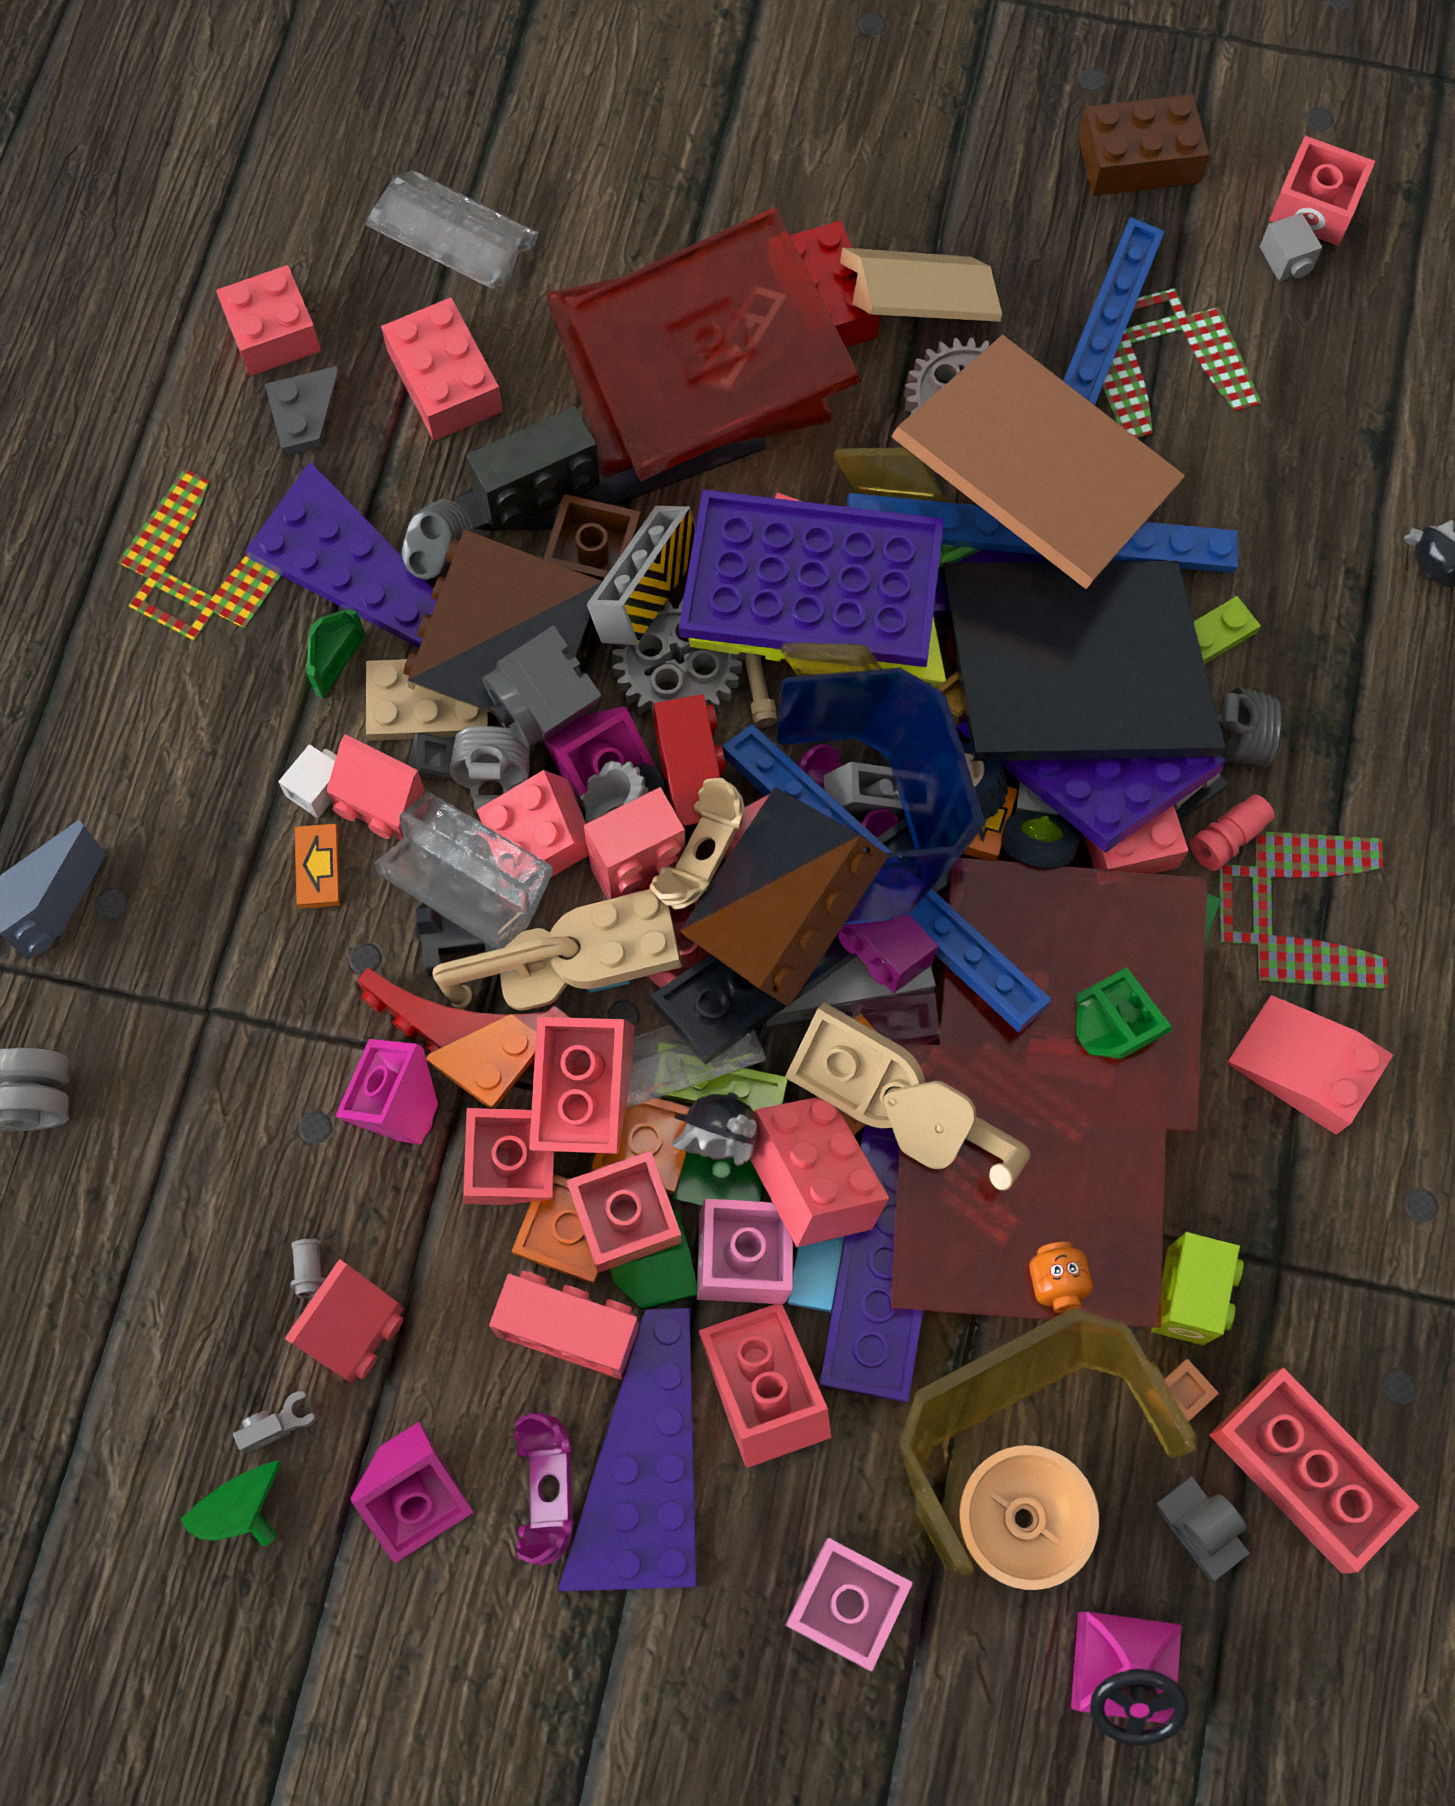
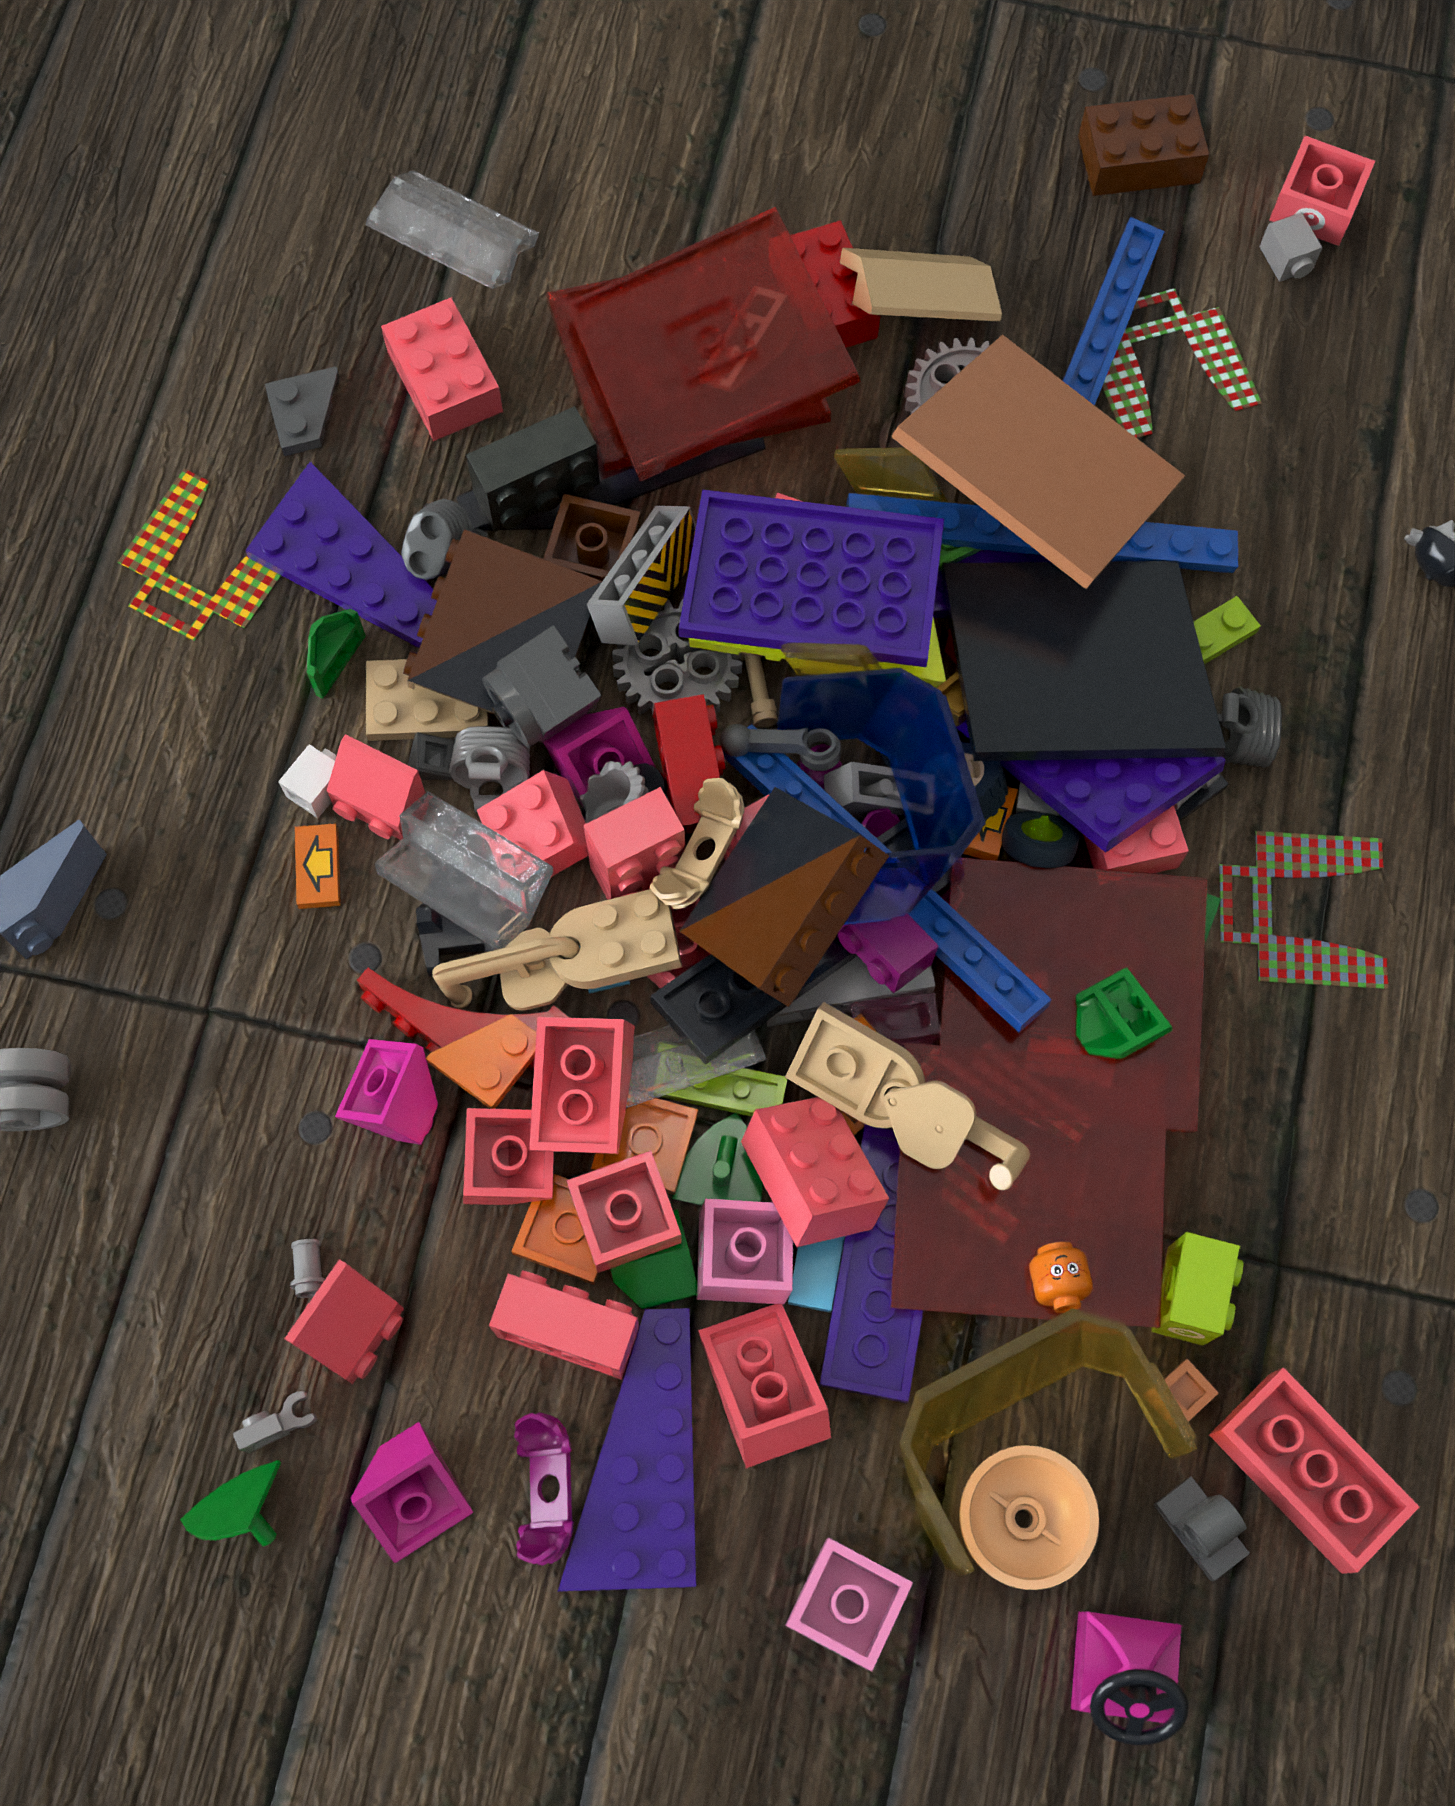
(268, 320): coral brick -> none
(719, 1128): hair -> none
(739, 740): none -> dark grey piece
(1234, 829): coral axle -> none
(1310, 1062): coral slope -> none

